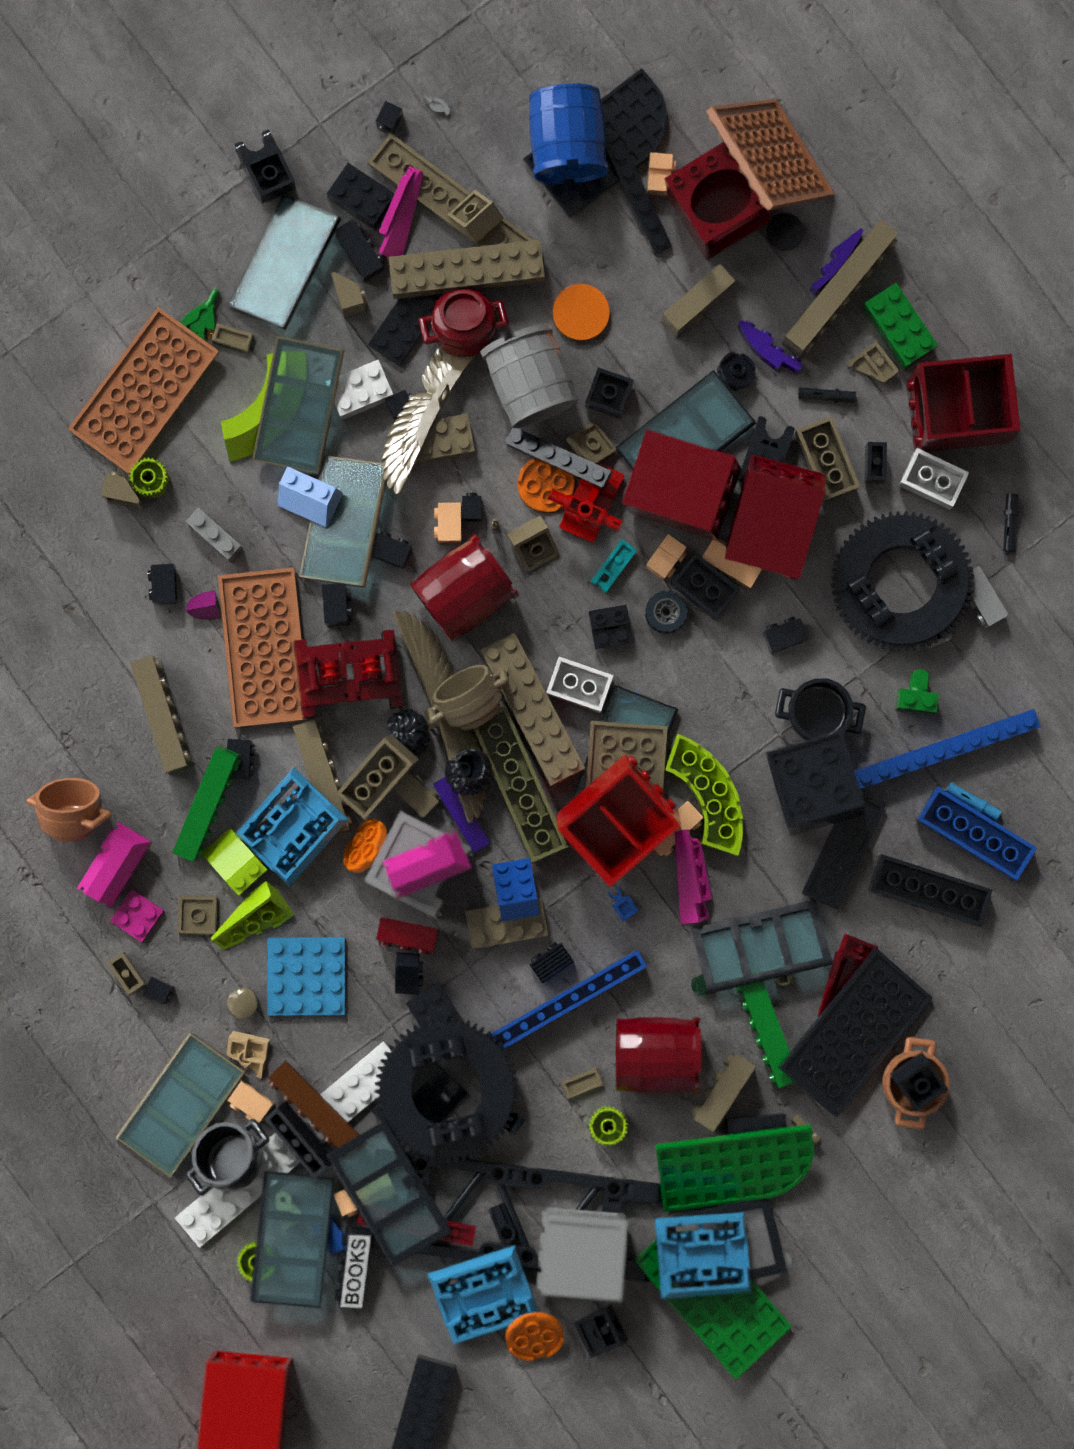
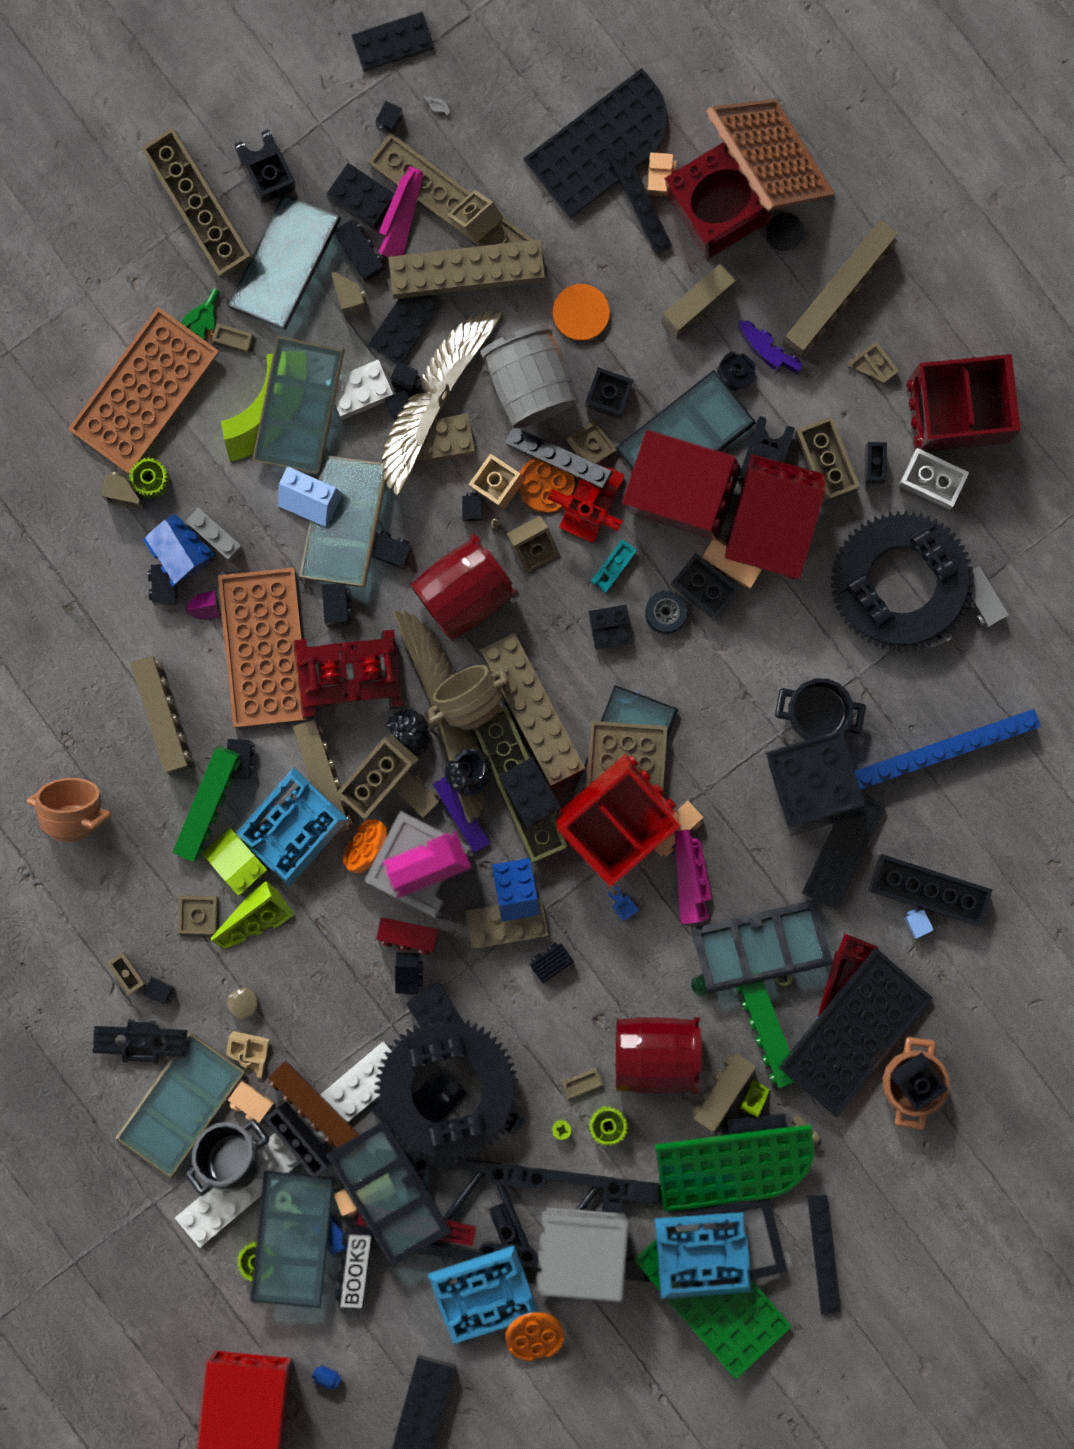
(115, 865): dark pink brick -> none
(137, 915): dark pink plate -> none
(140, 1035): none -> black piece
(178, 549): none -> wedge
(197, 203): none -> dark tan brick
(306, 976): dark azure plate -> none
(326, 1377): none -> blue brick
(393, 41): none -> black plate
(406, 378): none -> black brick
(448, 522): light nougat brick -> none
(463, 322): dark red piece -> none
(496, 481): none -> tan brick
(529, 792): none -> black brick
(561, 1129): none -> lime wheel
(567, 133): blue piece -> none
(569, 999): blue brick -> none
(579, 684): white brick -> none
(601, 1331): black brick -> none
(666, 557): light nougat brick -> none
(713, 791): lime brick -> none
(754, 1098): none -> lime slope
(785, 635): black brick -> none
(823, 1254): none -> black plate
(827, 395): black pin -> none
(839, 256): dark purple slope -> none
(899, 326): green brick -> none
(917, 696): green brick -> none
(918, 923): none -> light blue brick
(973, 801): dark azure pin -> none
(976, 834): blue brick -> none
(1010, 522): black pin -> none

